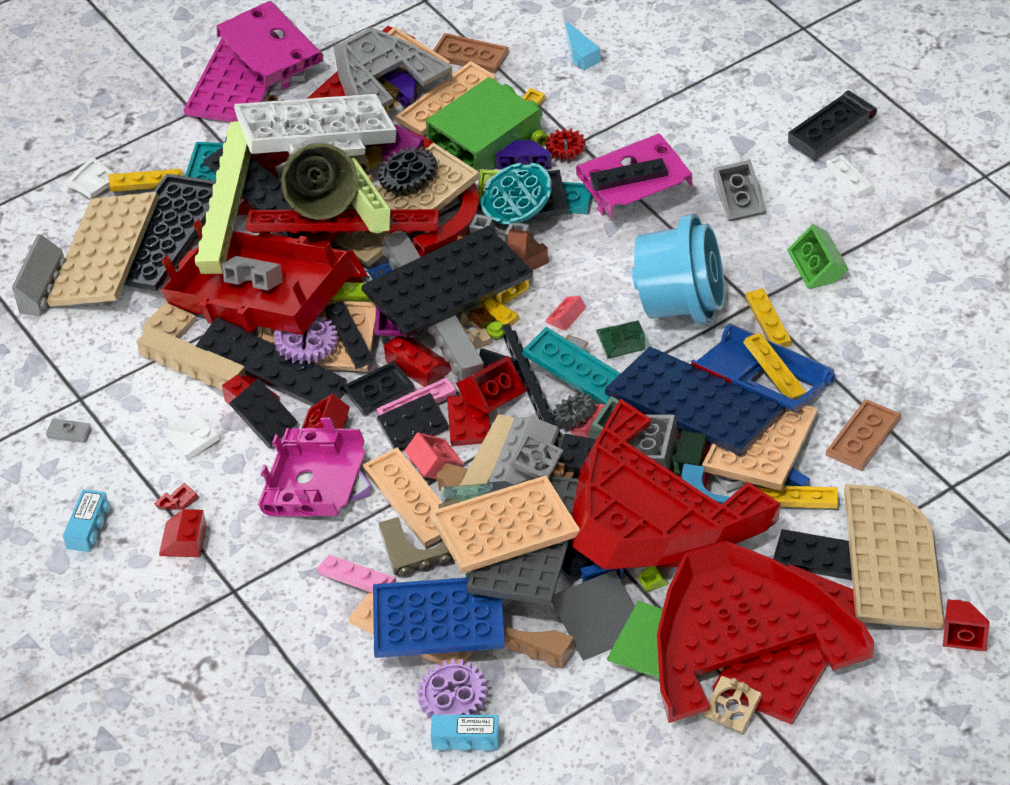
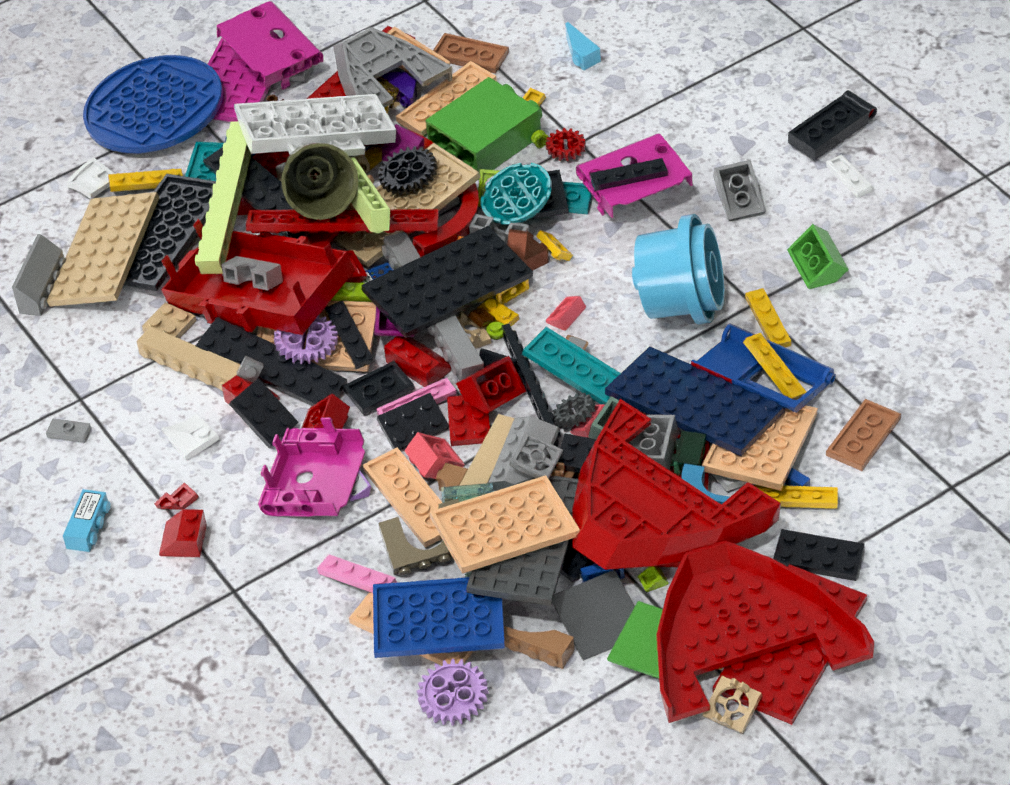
(153, 104): none -> blue plate
(250, 369): none -> light grey plate
(465, 732): medium azure brick -> none
(524, 153): dark purple slope -> none
(558, 250): none -> yellow plate
(622, 338): clear green slope -> none
(891, 559): tan plate -> none
(965, 626): red slope -> none

